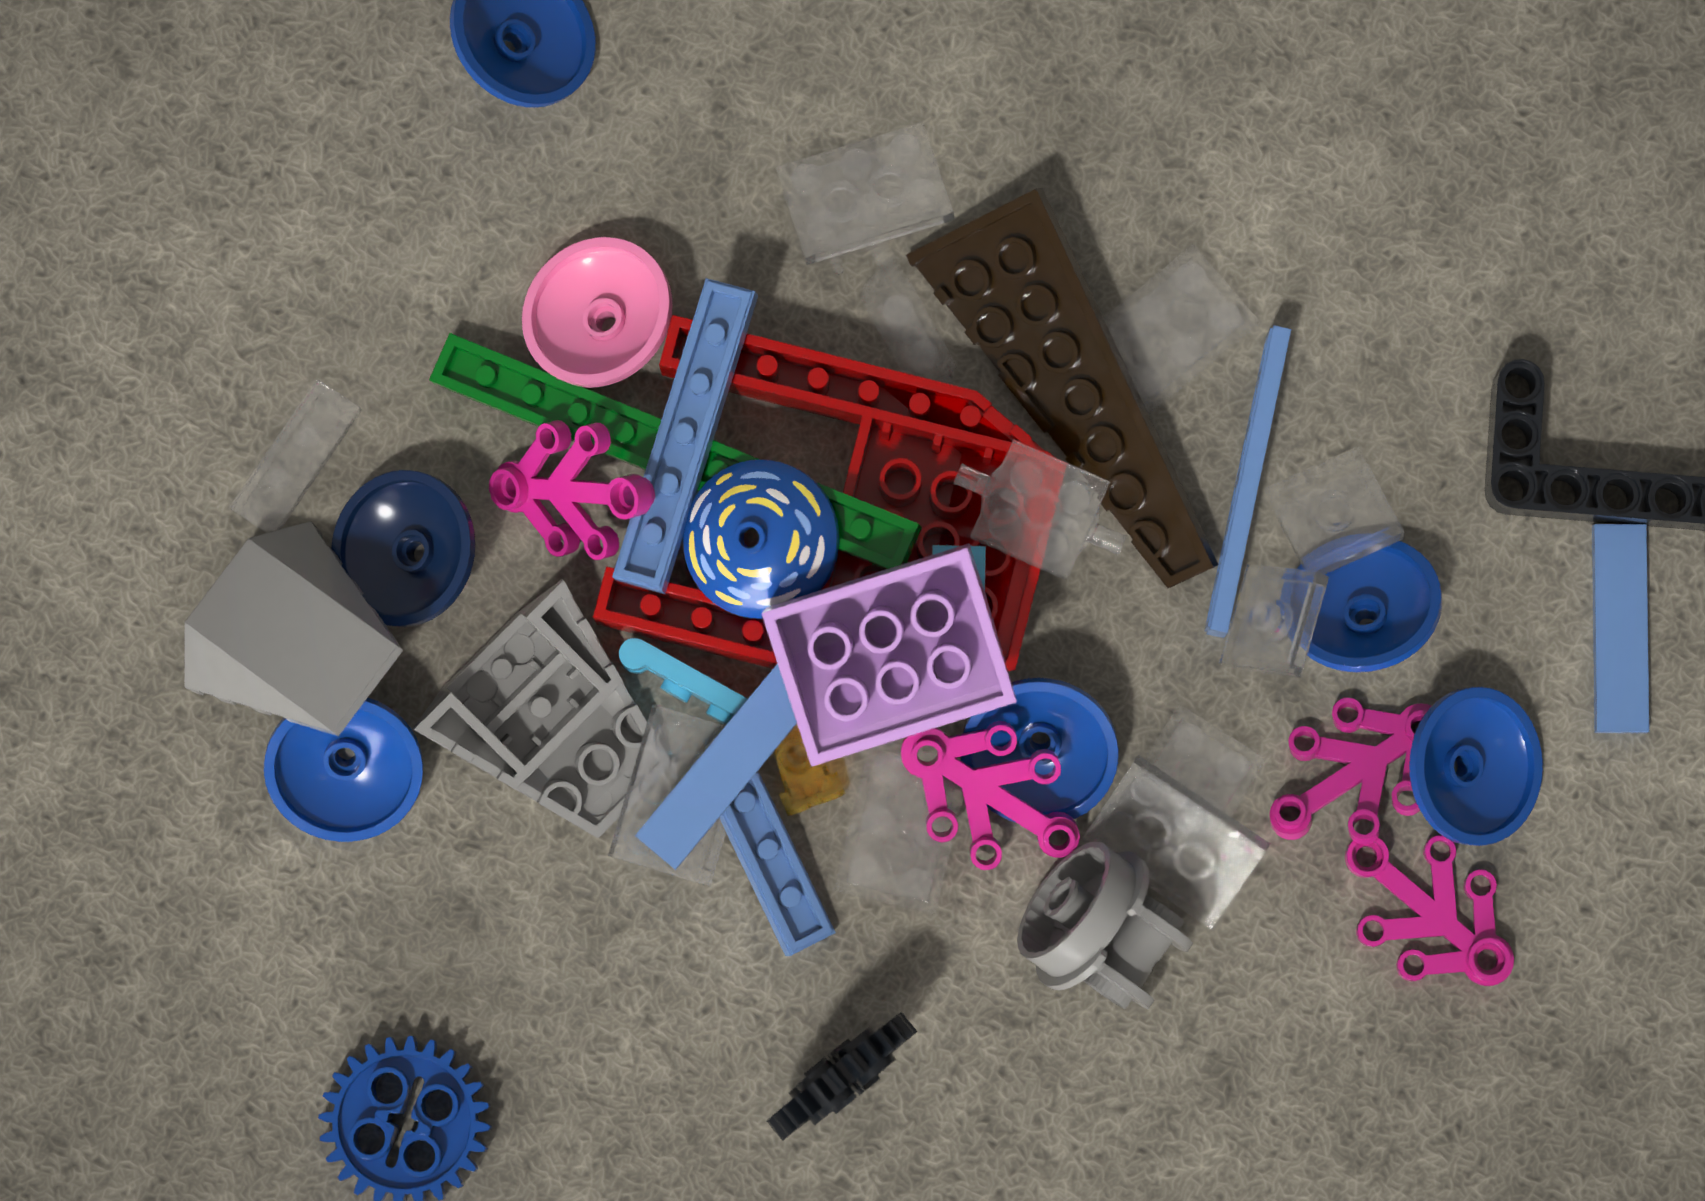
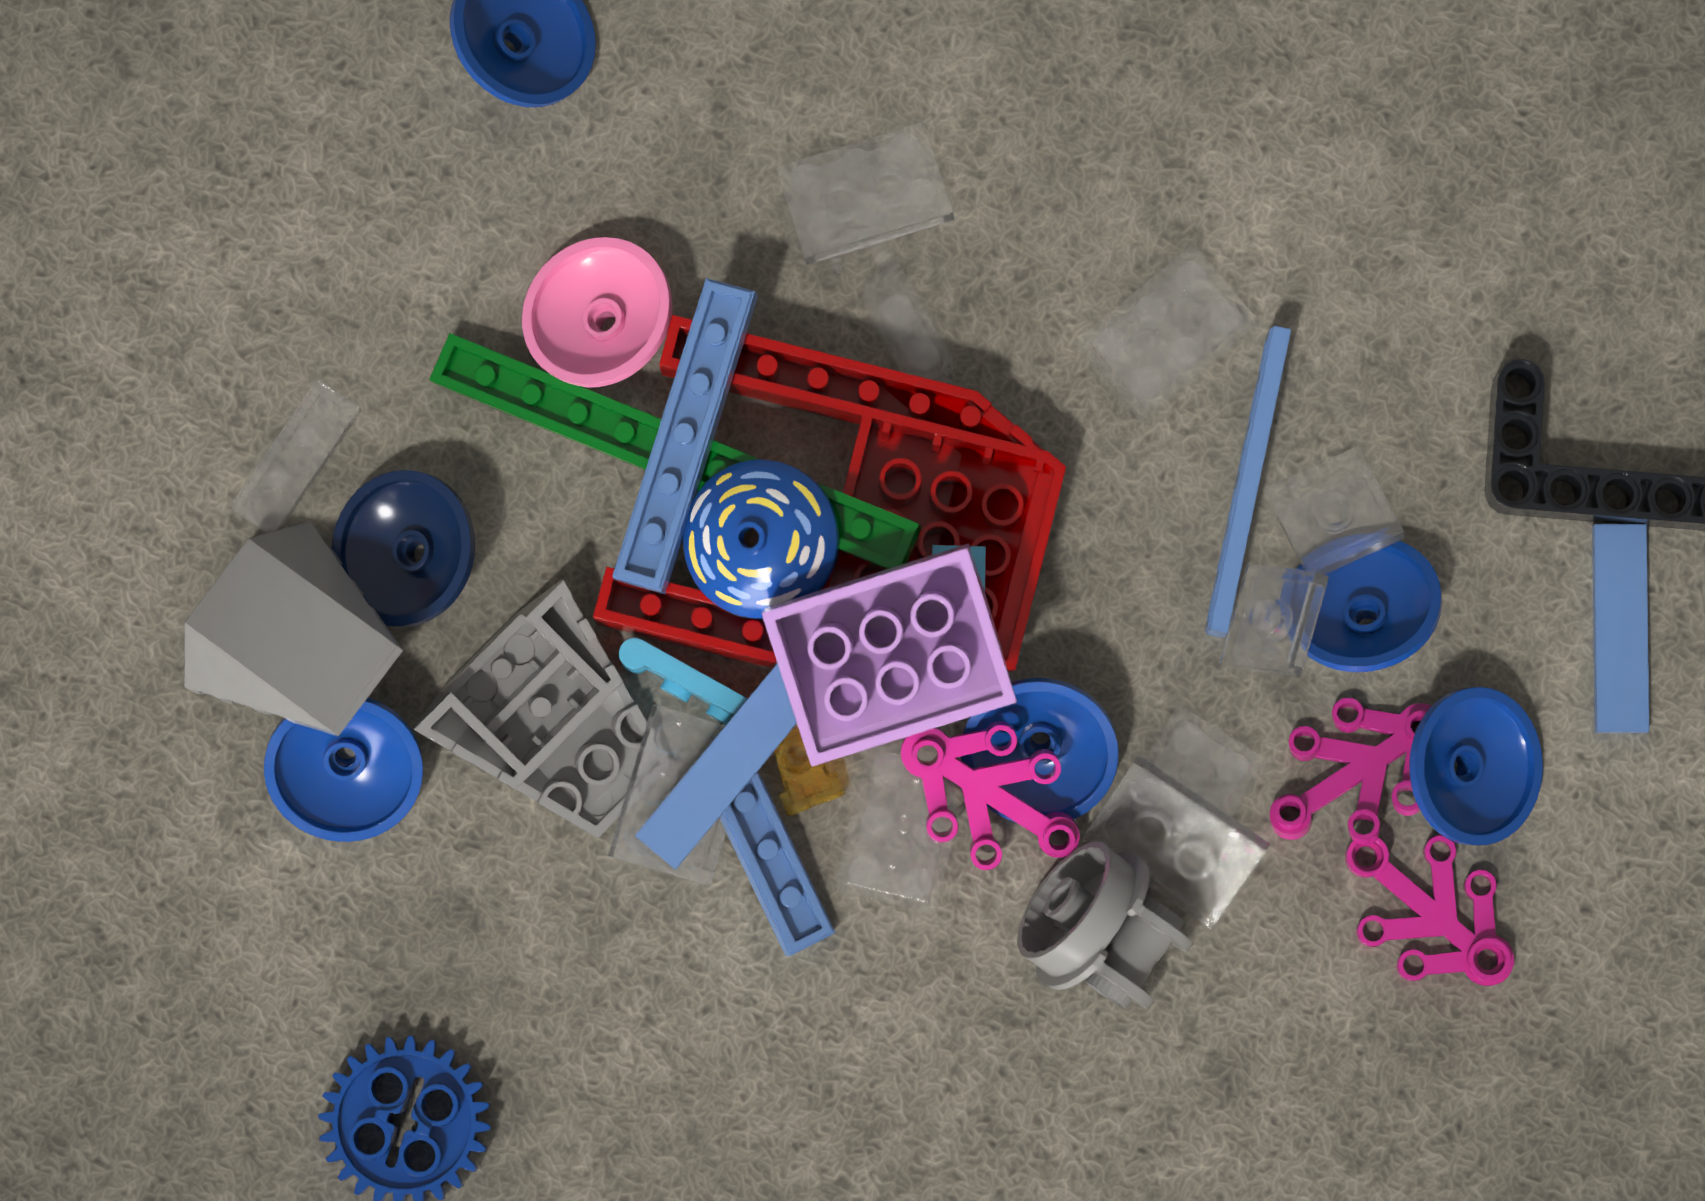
(519, 490): dark pink plant -> none
(833, 1082): black gear -> none
(1040, 509): clear plate -> none
(1041, 328): dark brown wing -> none

